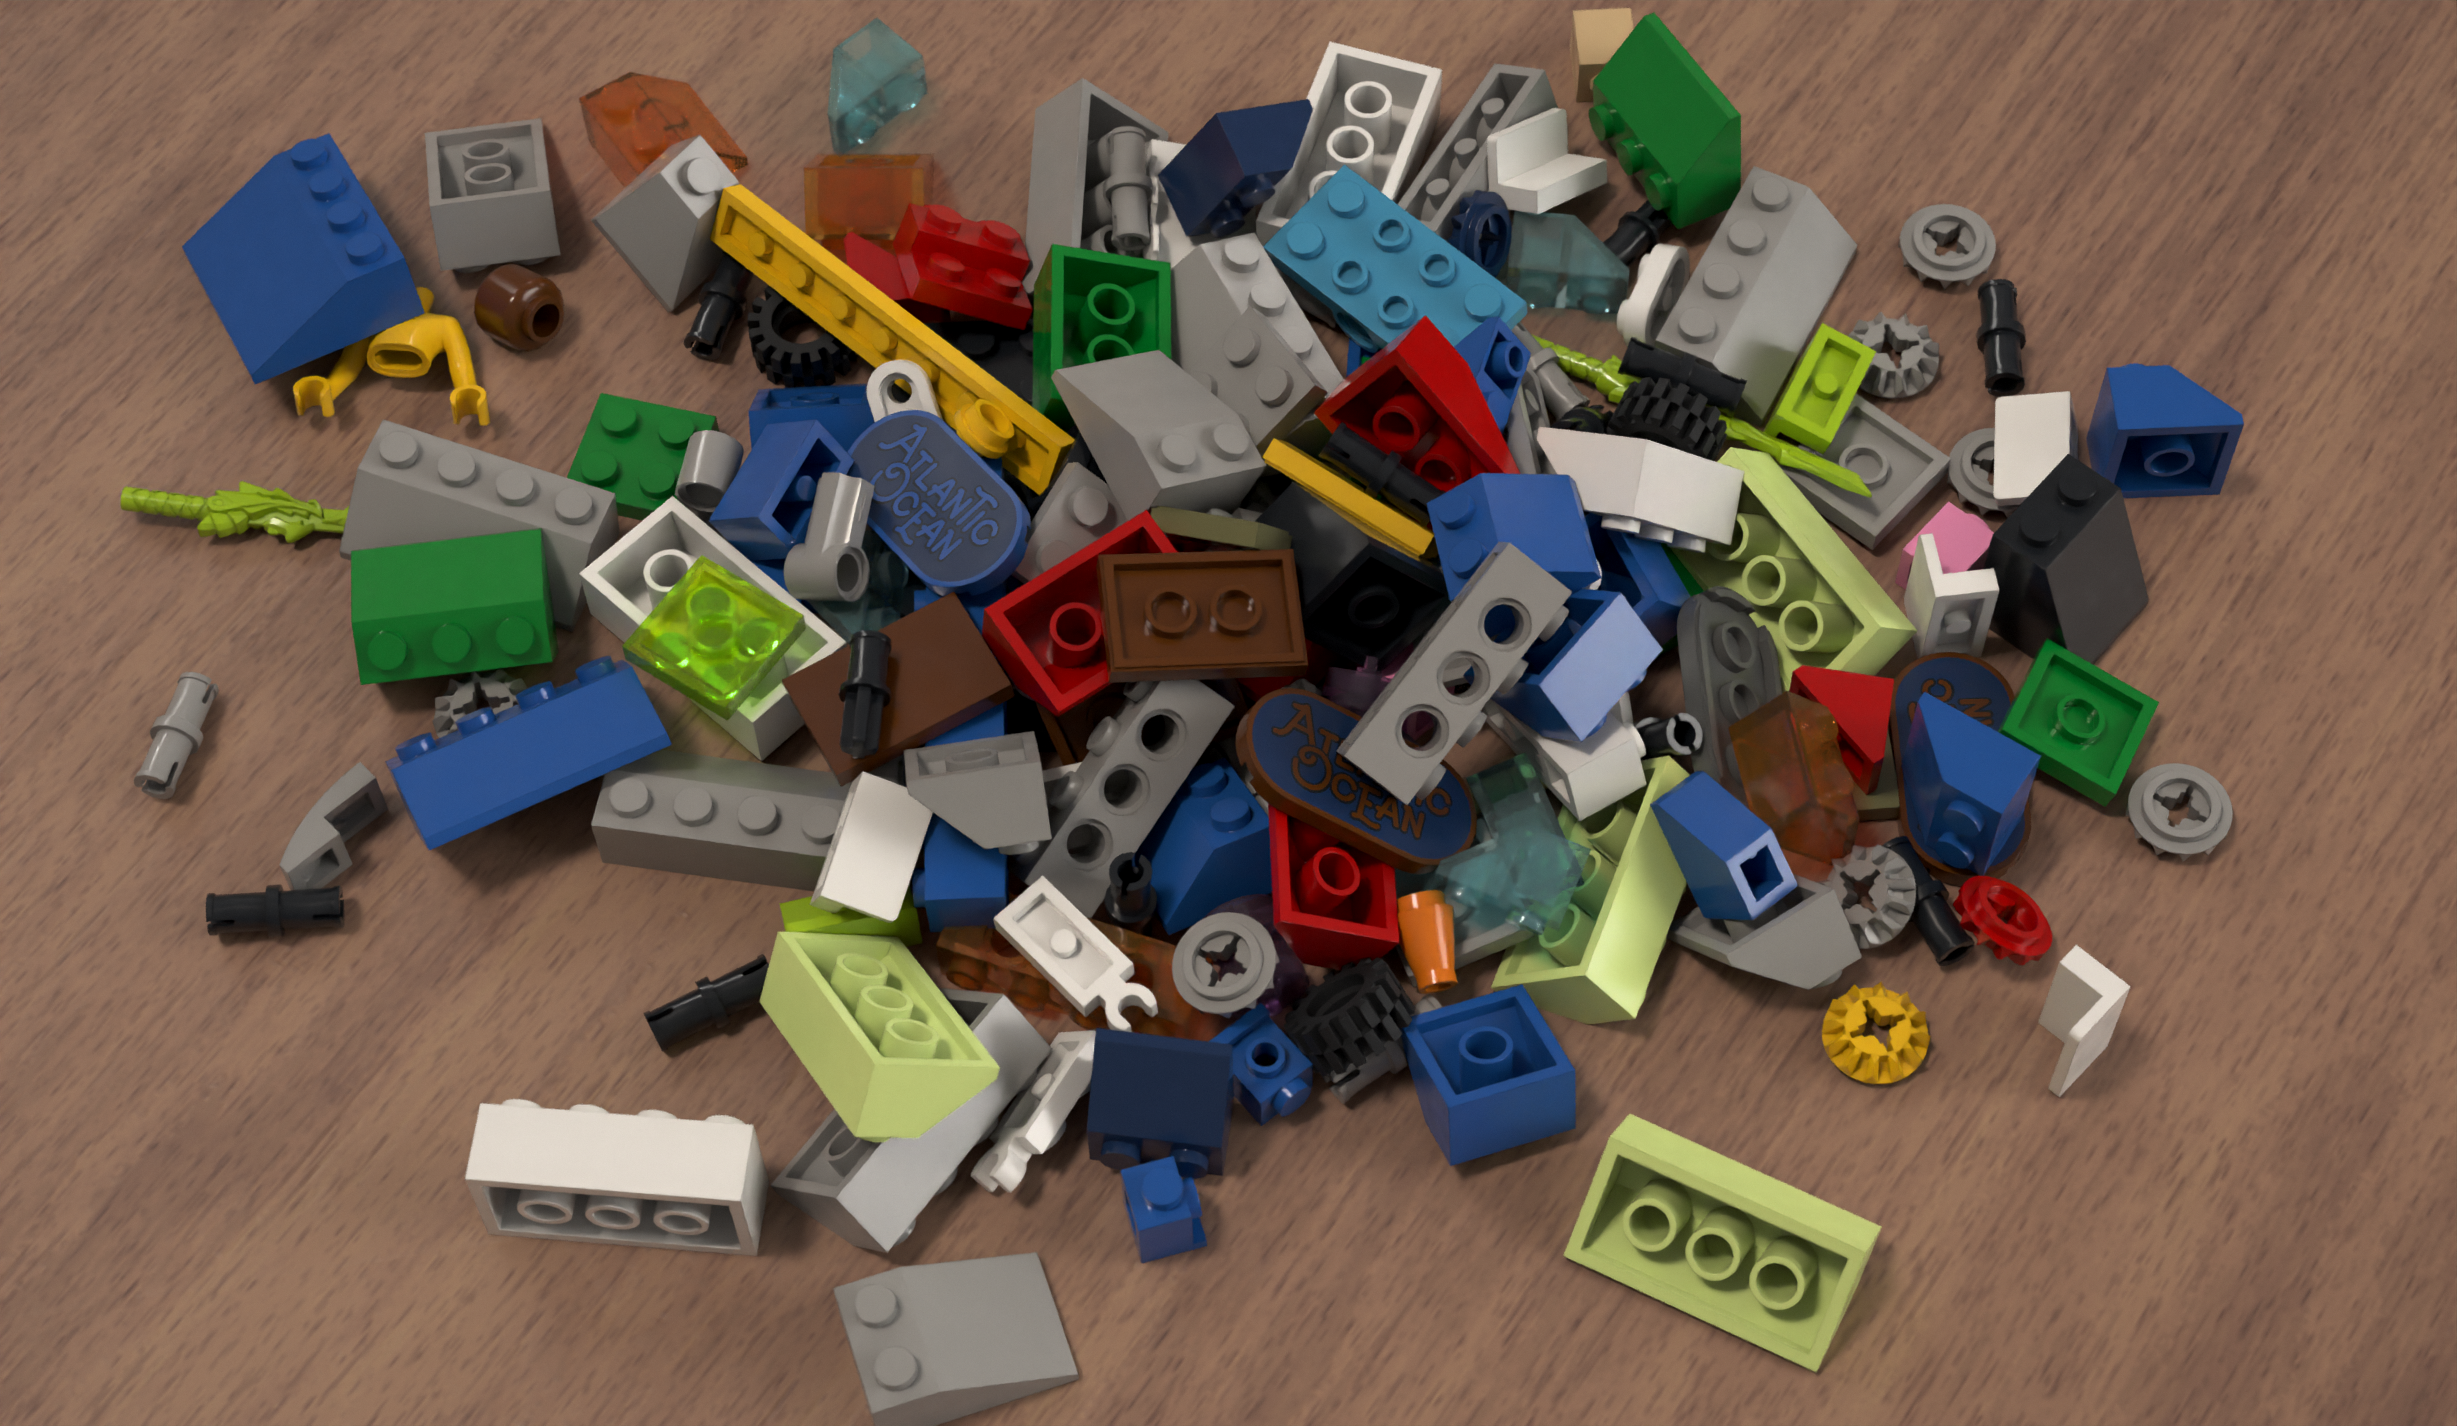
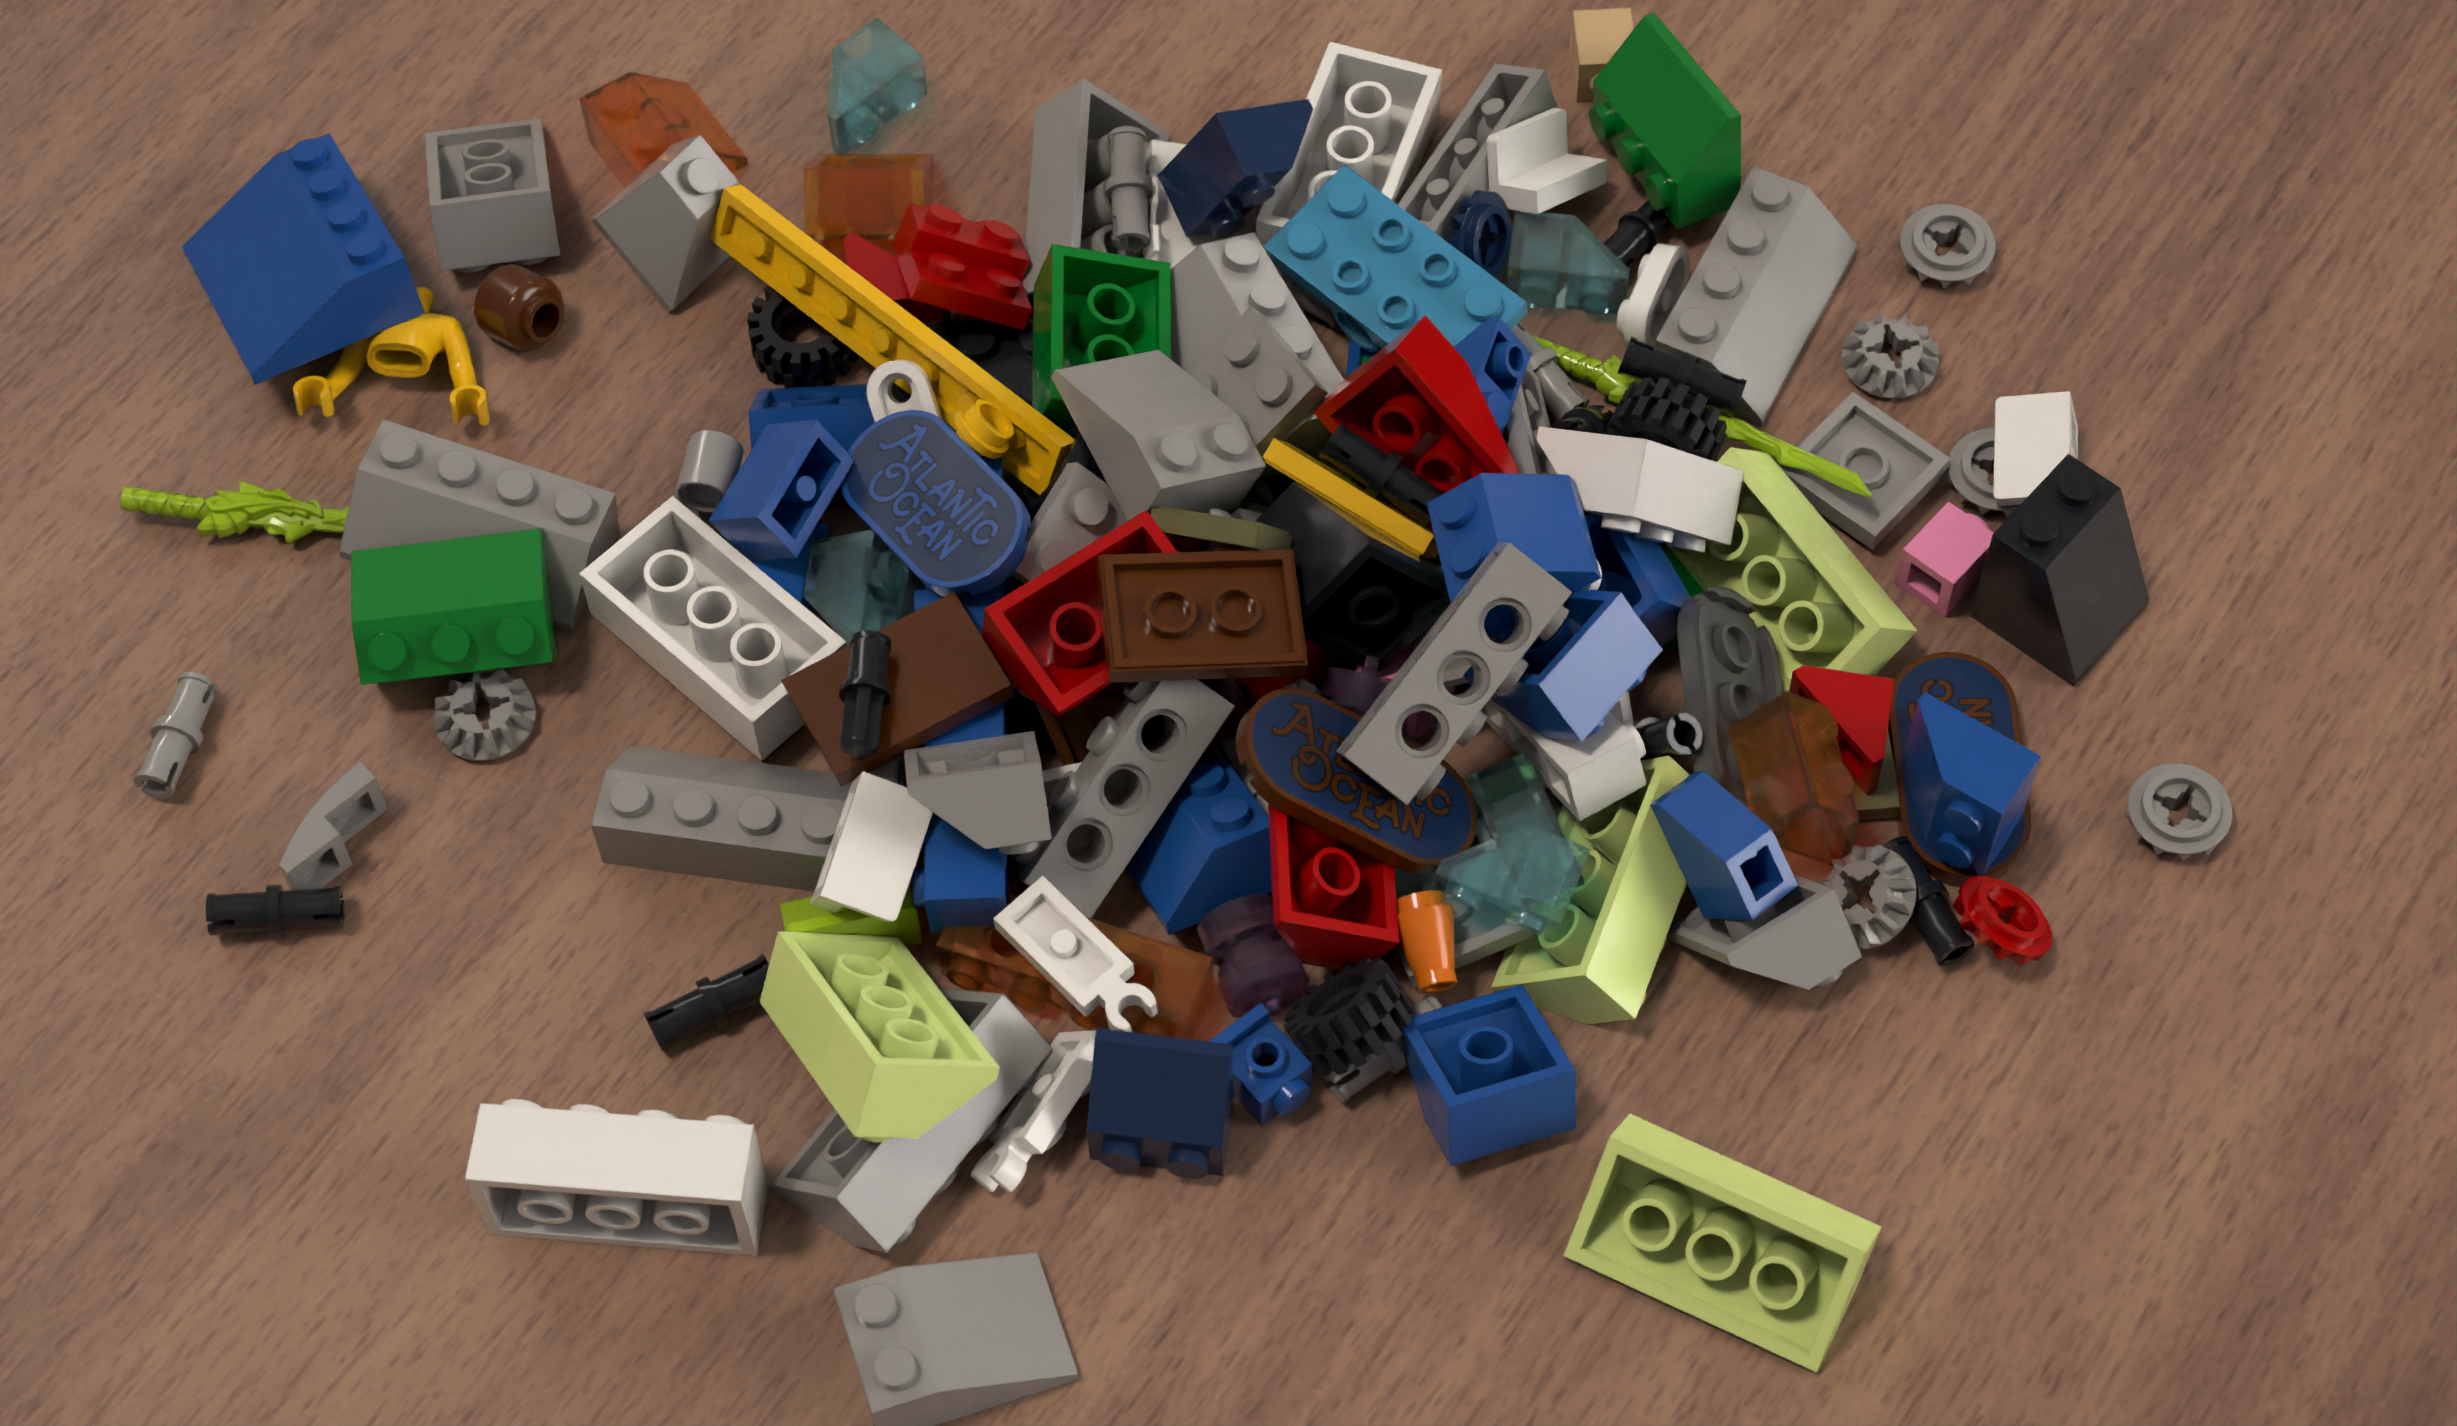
(526, 751): blue slope -> none
(636, 451): green plate -> none
(714, 637): clear neon green plate -> none
(721, 304): black pin -> none
(831, 559): light grey piece -> none
(1131, 897): black pin -> none
(1162, 1210): blue brick -> none
(1218, 938): light grey gear -> none
(1821, 389): lime panel -> none
(1864, 1056): yellow gear -> none
(1949, 608): white panel -> none
(2001, 338): black pin -> none
(2078, 721): green plate -> none
(2081, 1013): white panel -> none
(2161, 433): blue slope -> none

